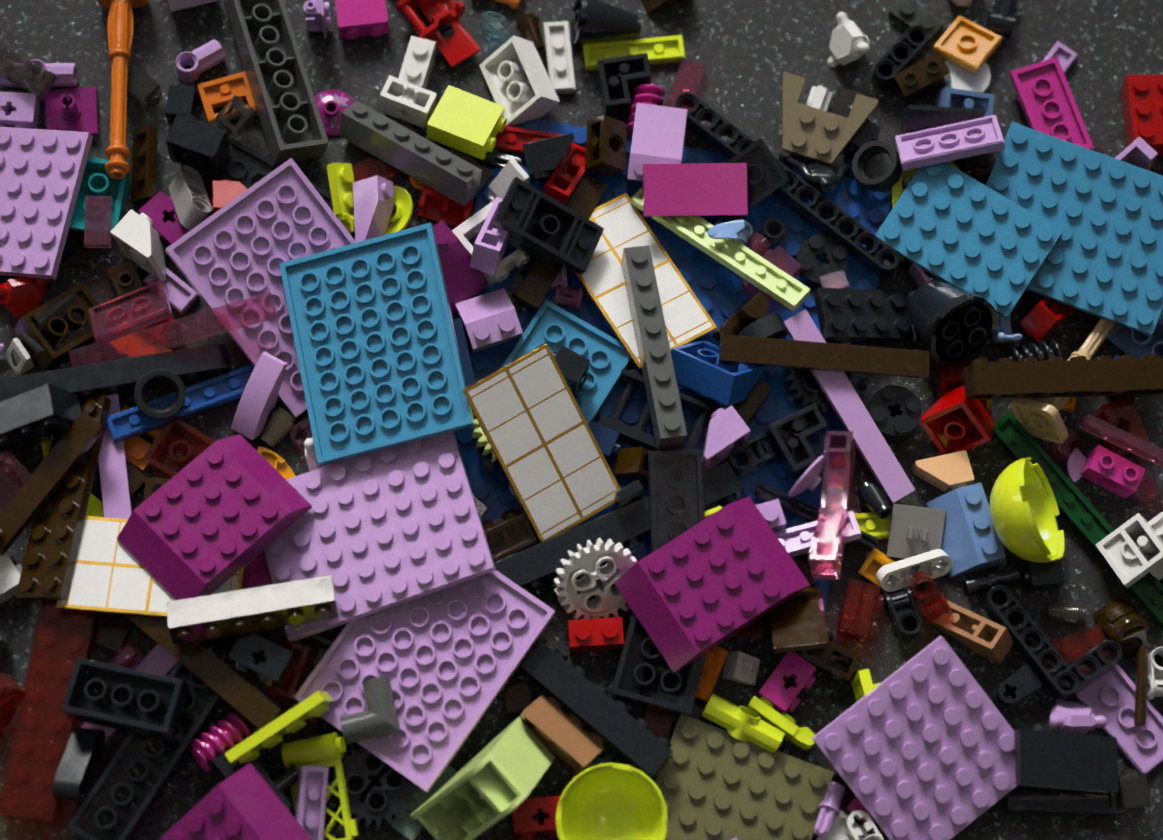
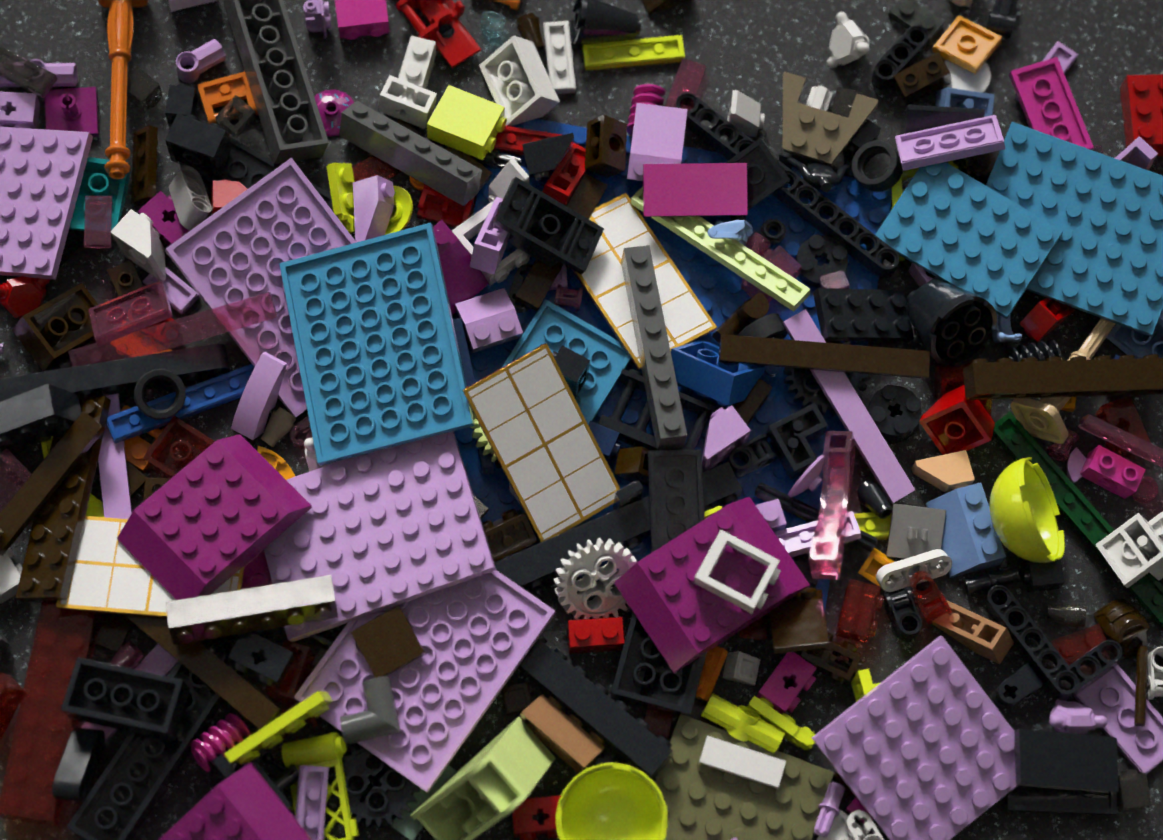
(18, 357): white slope -> none
(388, 642): none -> dark brown tile
(617, 78): black brick -> none
(703, 575): none -> white window
(742, 762): none -> white tile
(745, 114): none -> white slope

